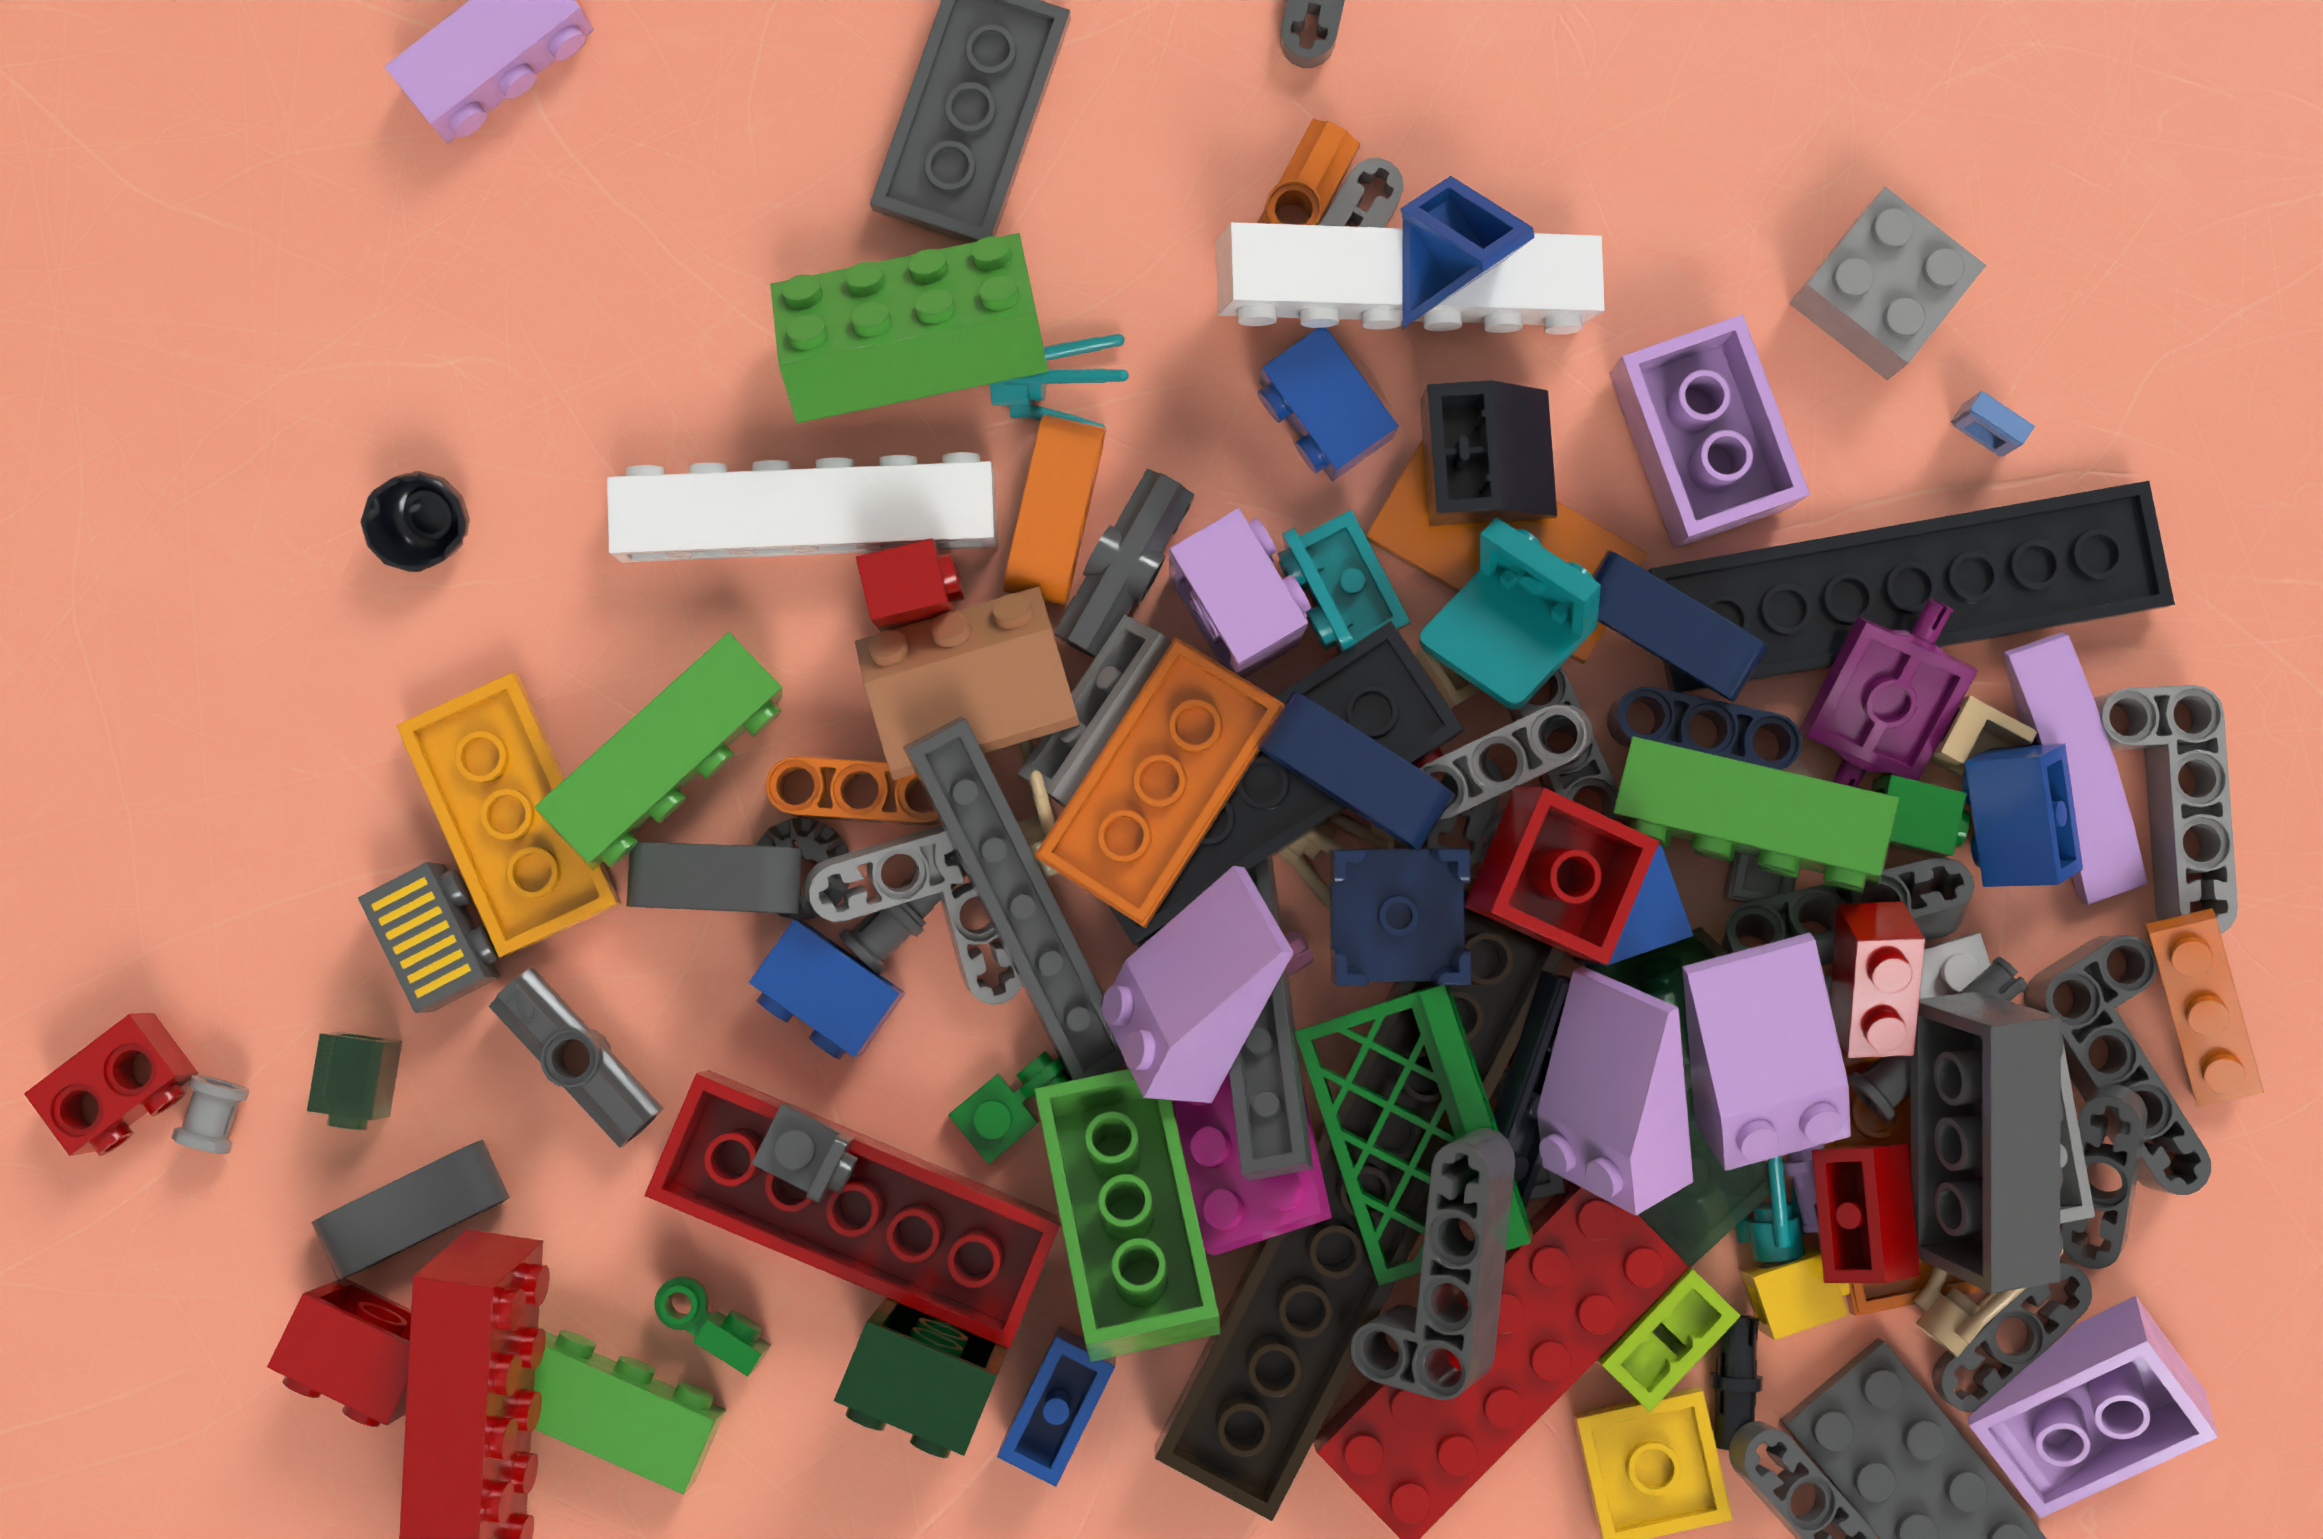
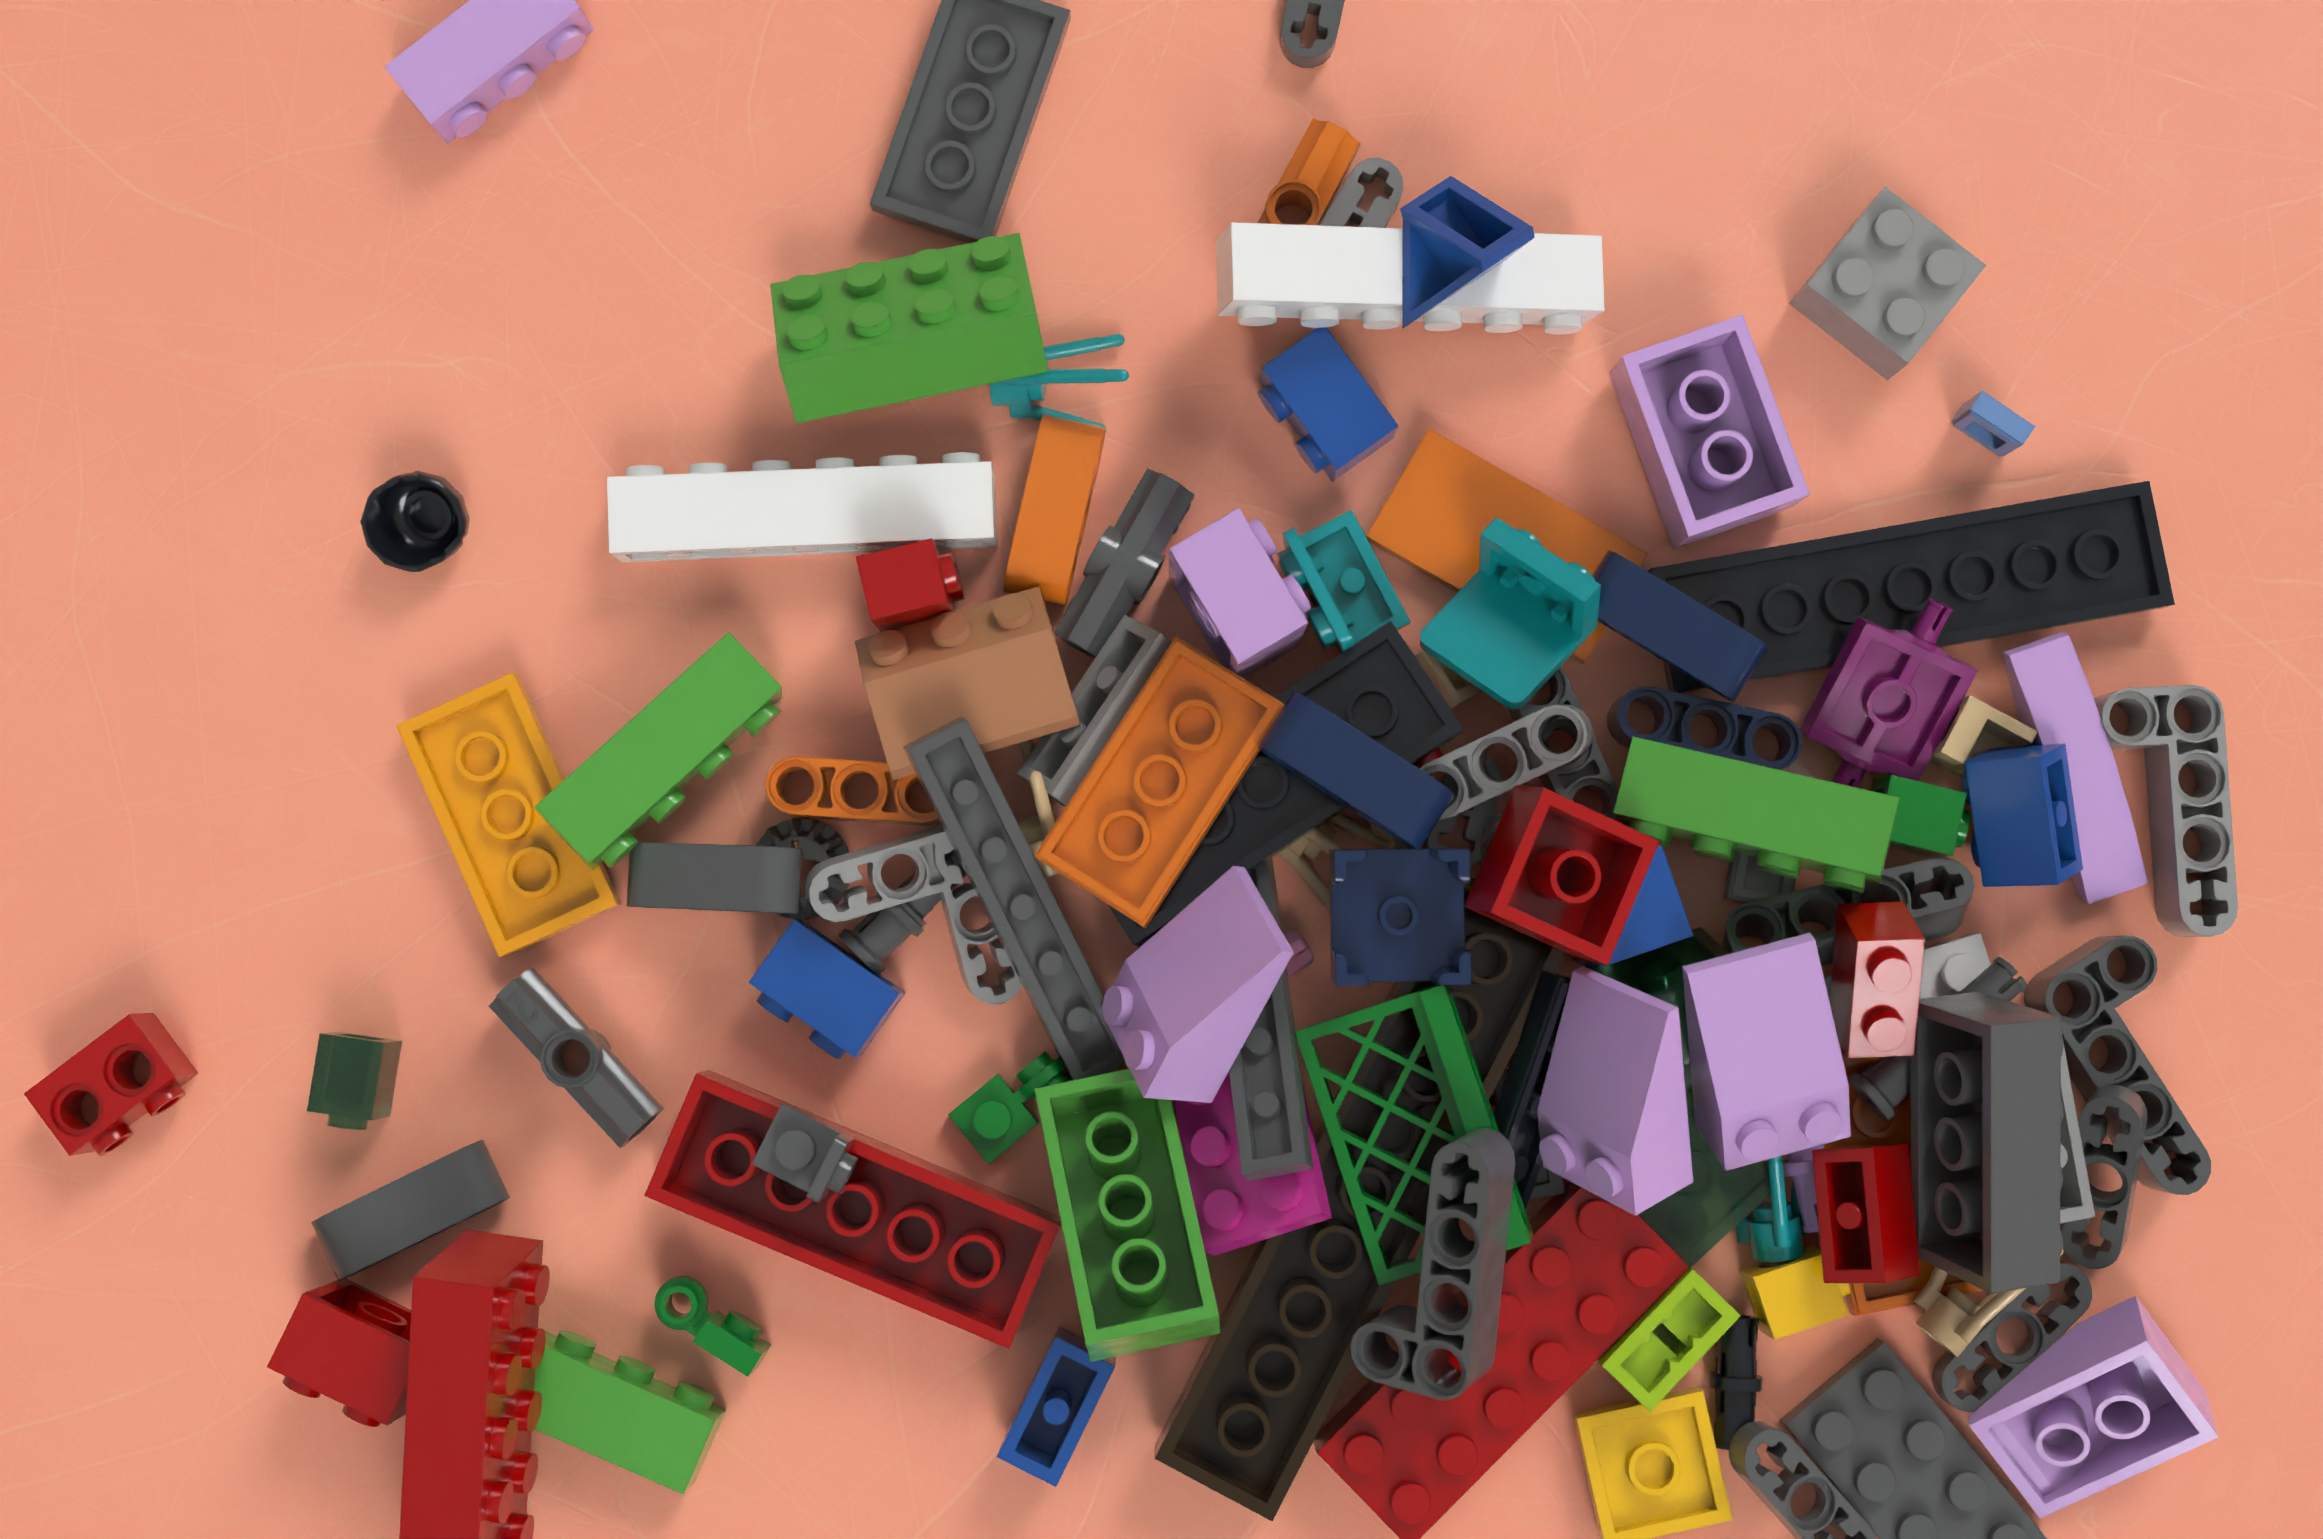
(210, 1114): light grey bush -> none
(431, 936): dark grey brick -> none
(920, 1378): dark green brick -> none
(1487, 453): black slope -> none
(2205, 1007): orange plate -> none

